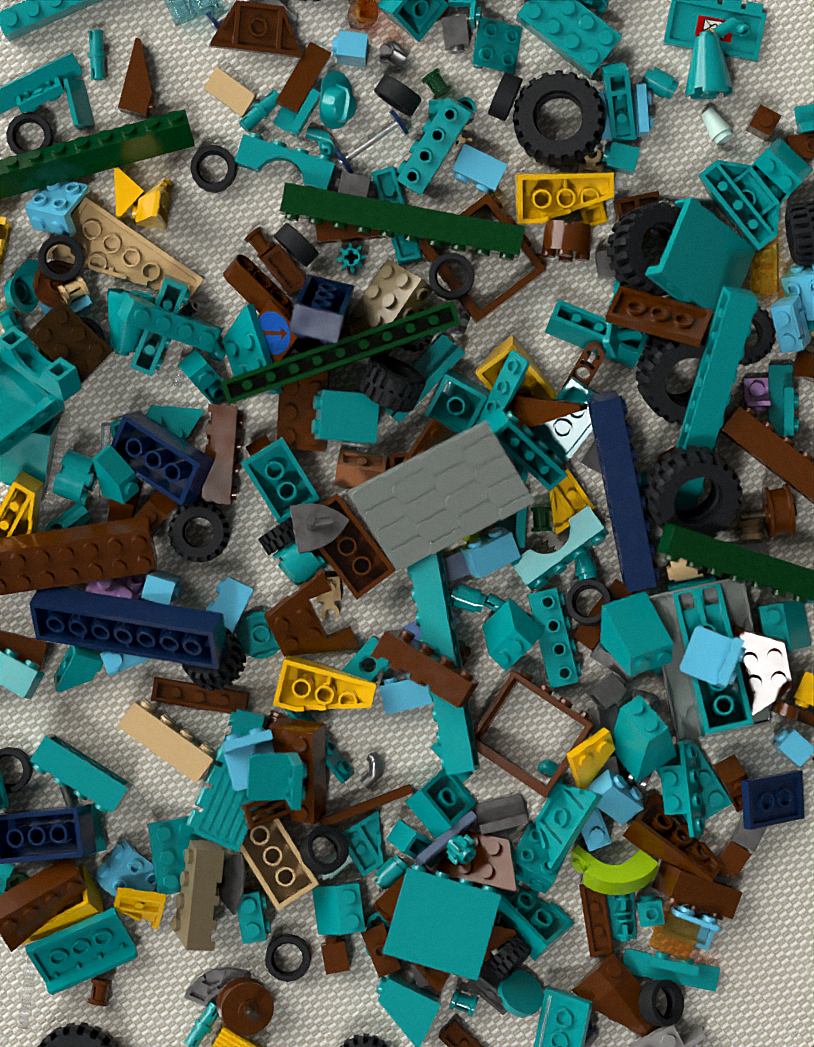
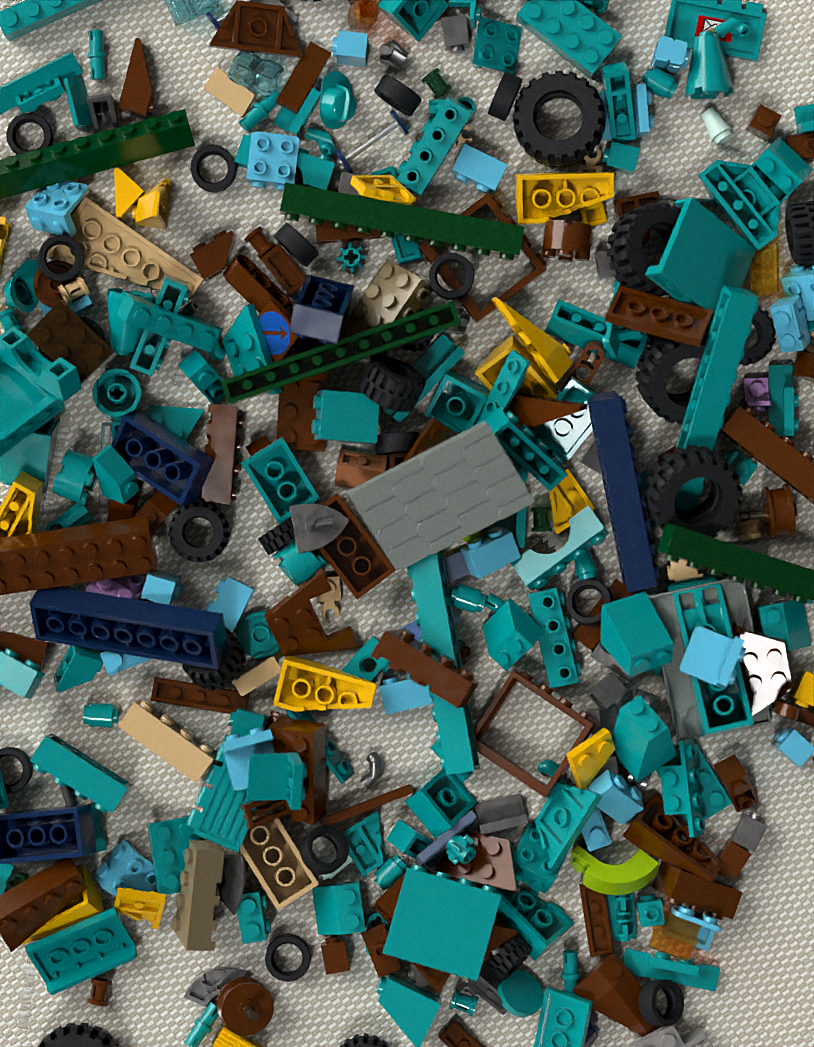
(100, 715): none -> teal brick
(103, 112): none -> flat silver slope
(108, 385): none -> teal brick
(213, 257): none -> reddish brown slope
(252, 71): none -> clear light blue brick
(257, 676): none -> tan slope
(272, 160): none -> medium azure bracket
(382, 188): none -> yellow wing
(395, 442): none -> black tyre
(544, 350): none -> yellow wedge
(570, 968): none -> teal pin
(670, 55): none -> medium azure brick
(742, 466): none -> teal bracket
(772, 799): dark blue plate -> none

